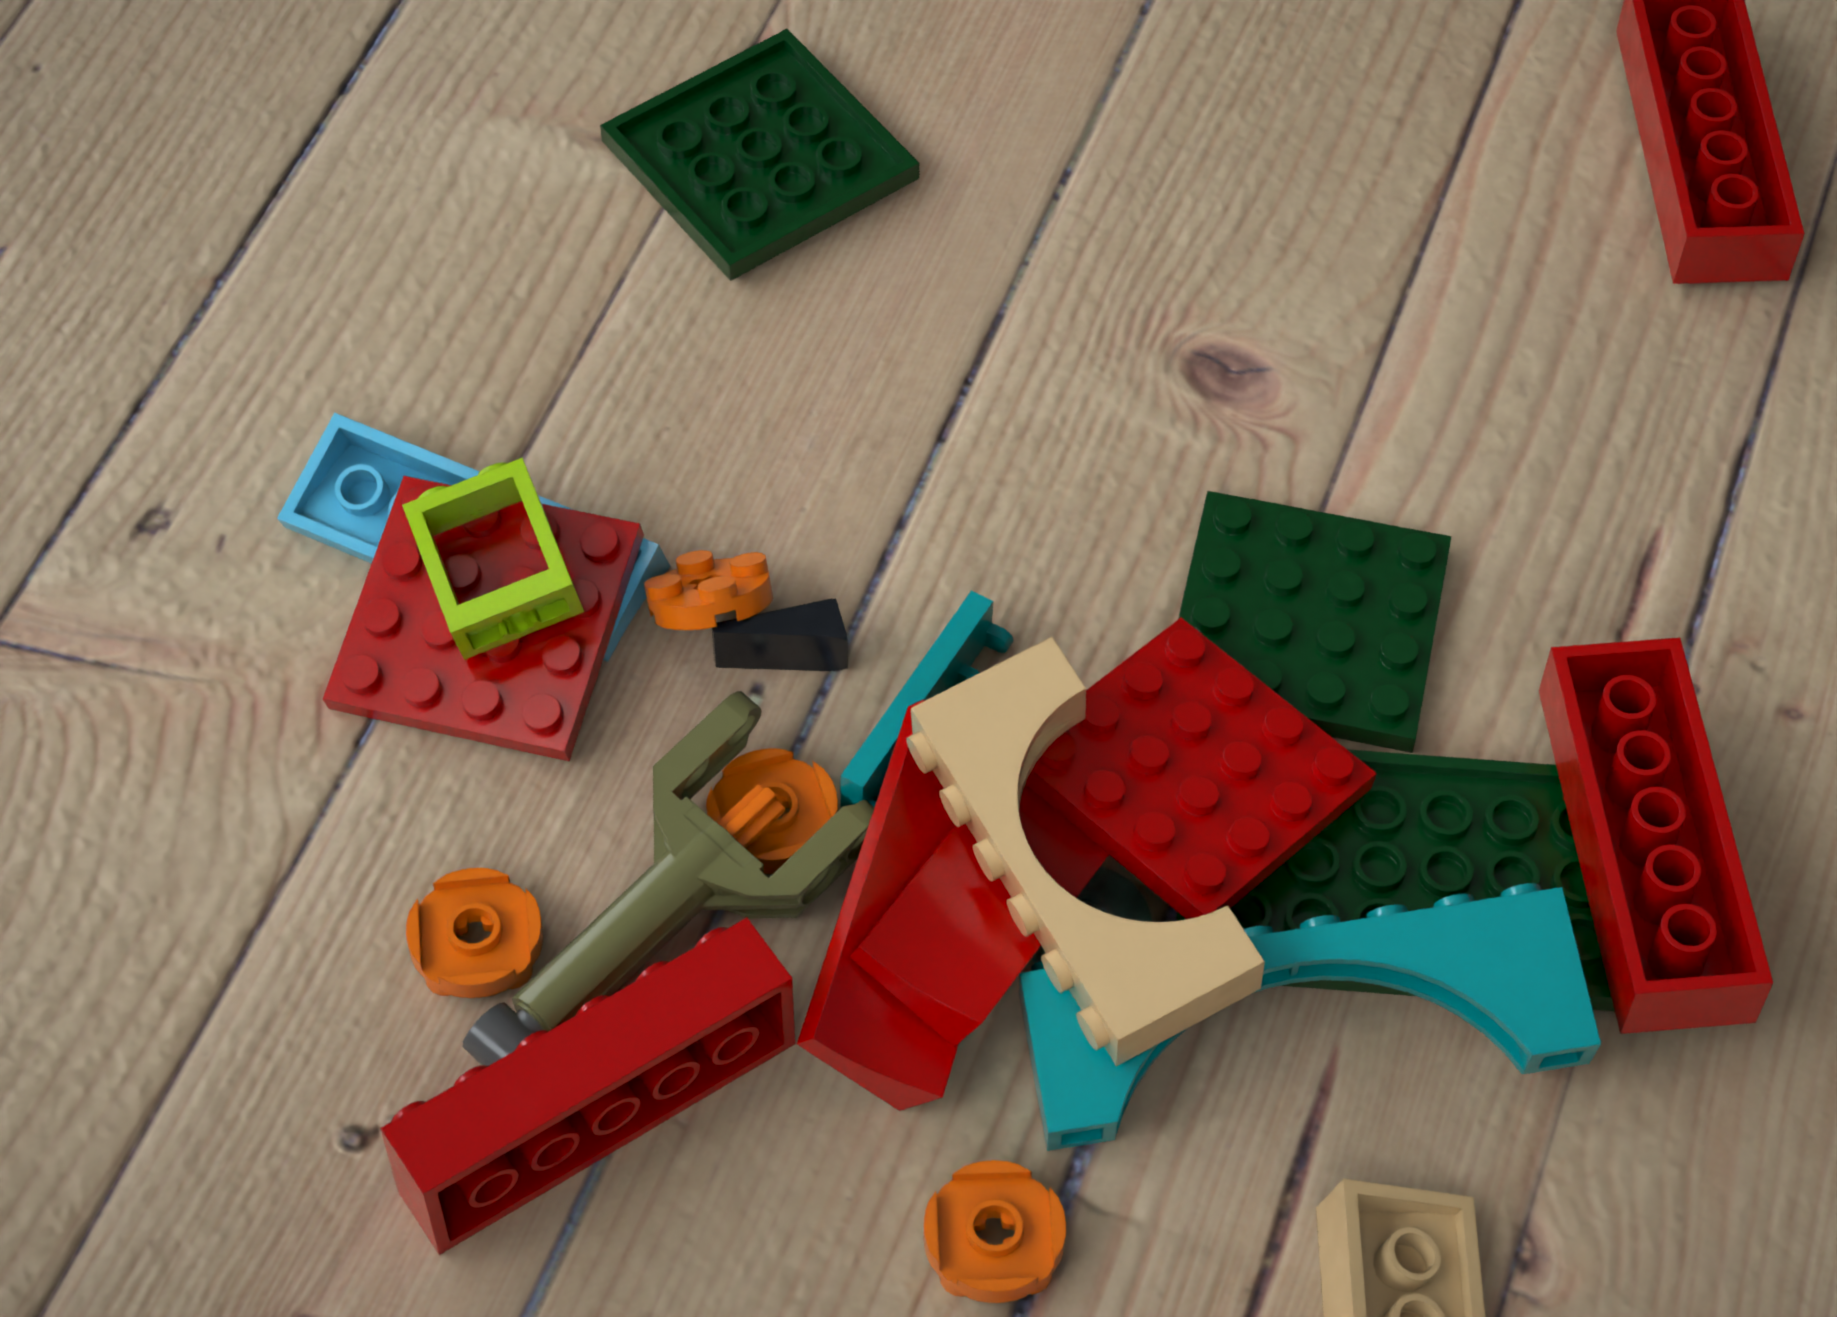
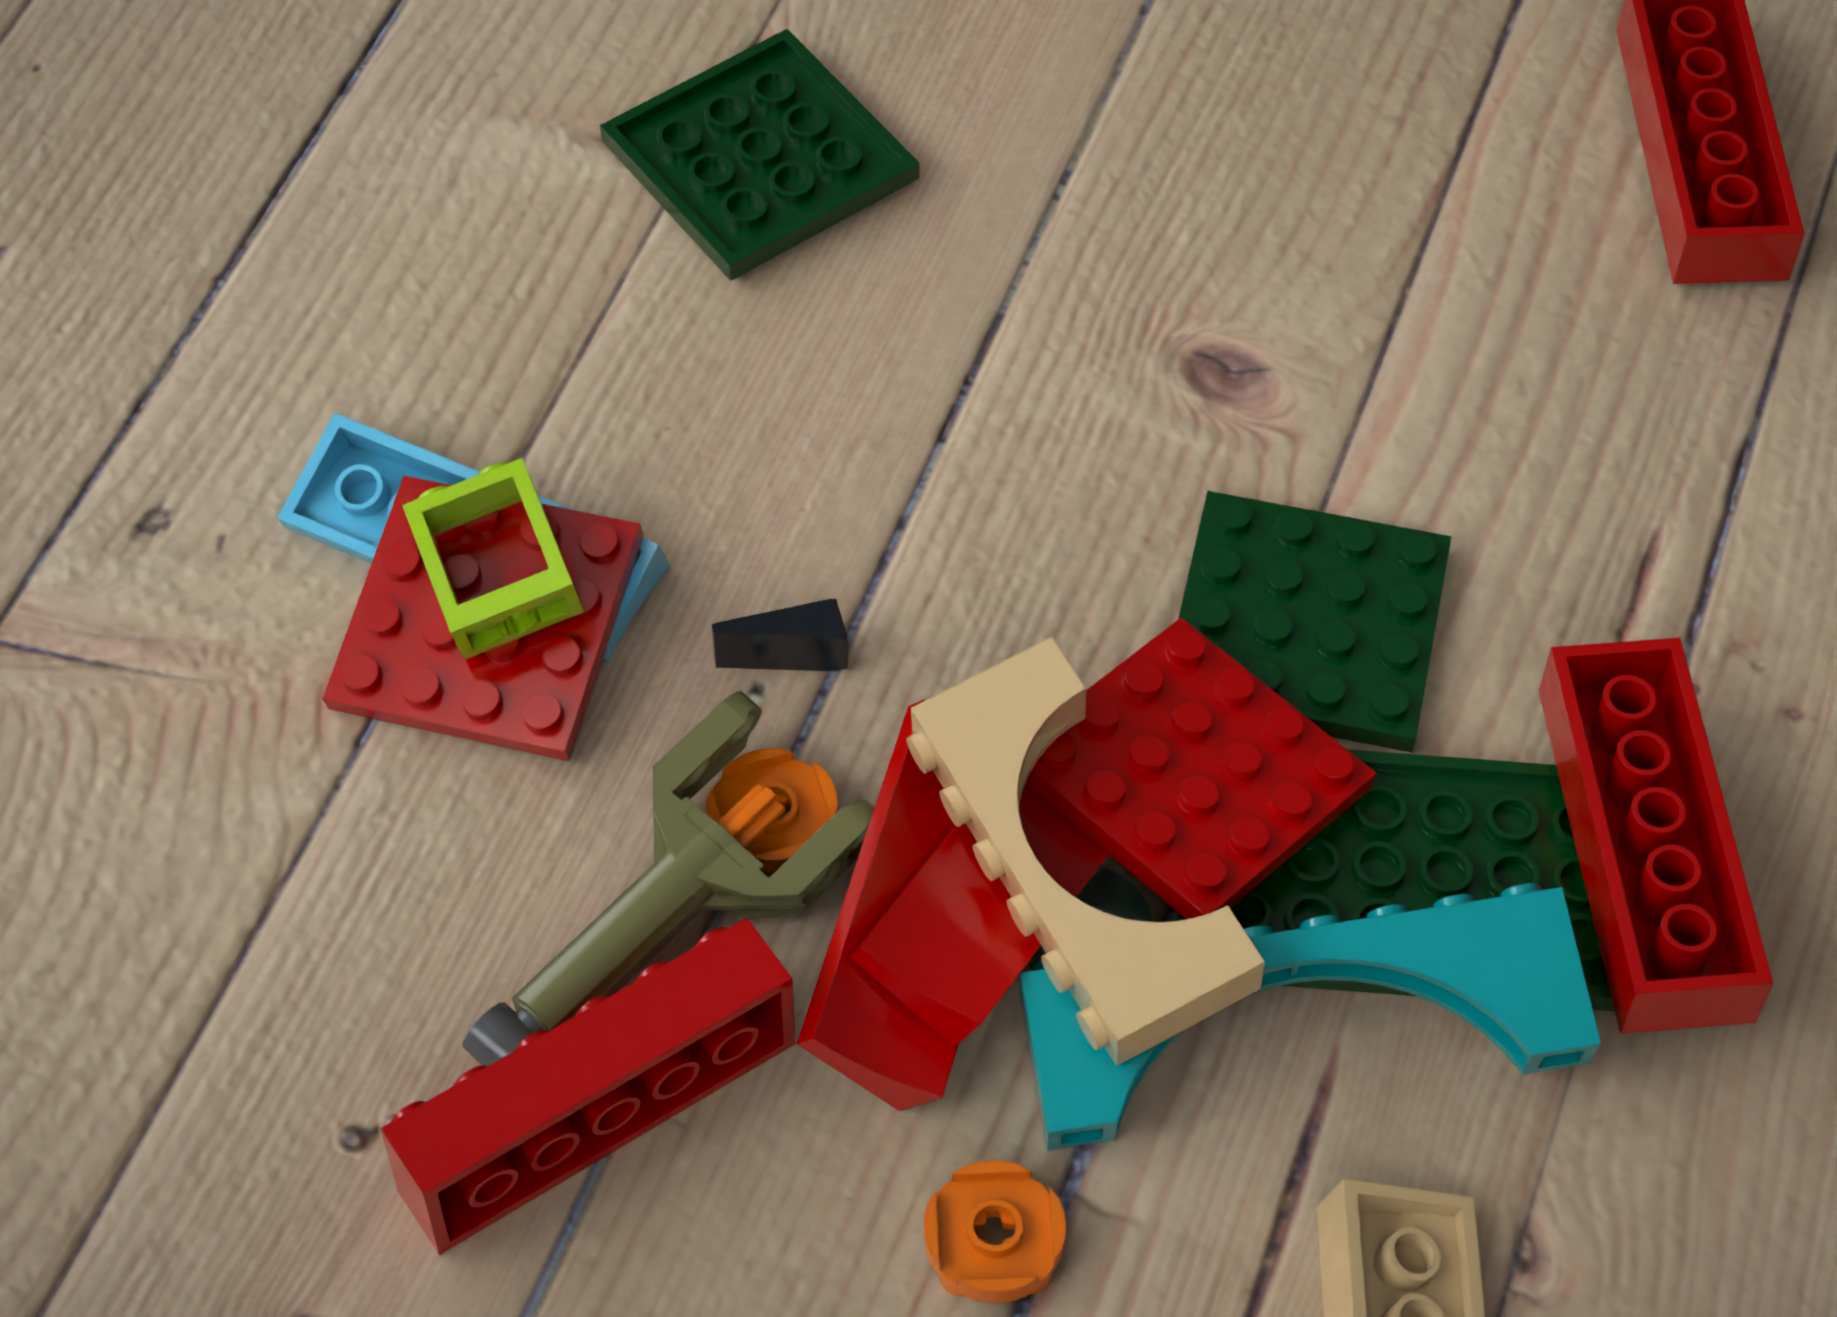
(479, 968): orange plate -> none
(708, 587): orange plate -> none
(942, 667): teal hinge -> none

